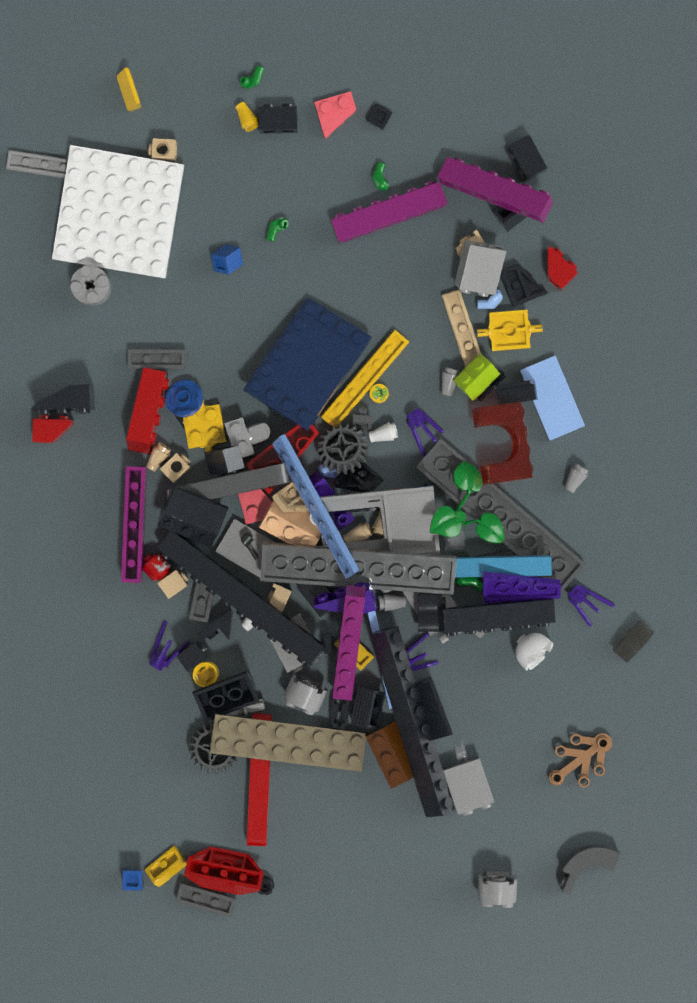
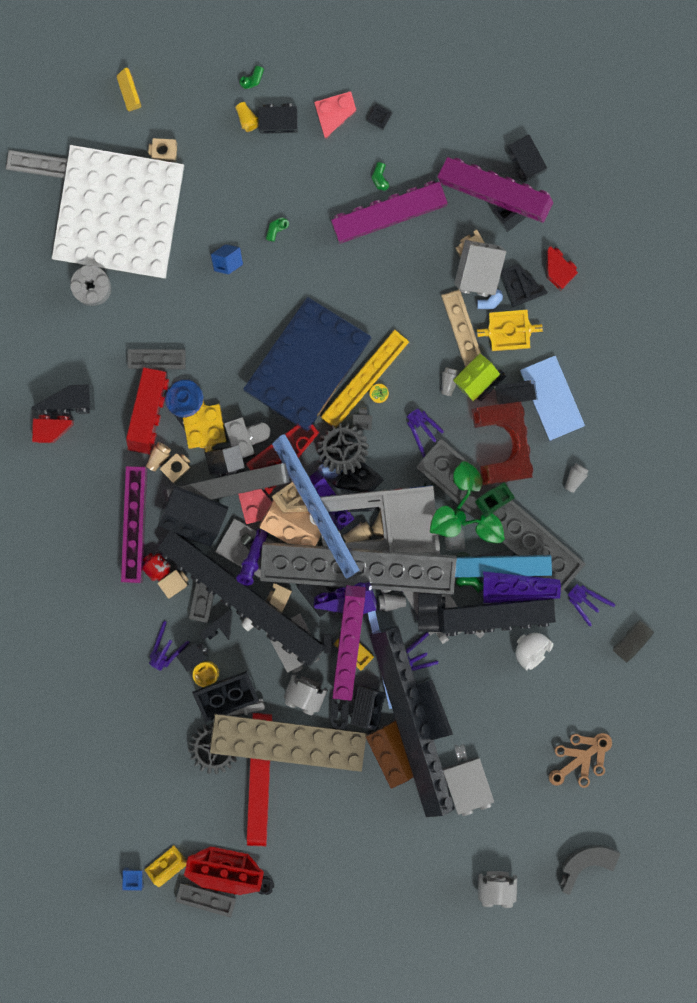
(250, 564): none -> dark purple pin
(384, 433): white cone -> none
(494, 500): none -> dark green brick

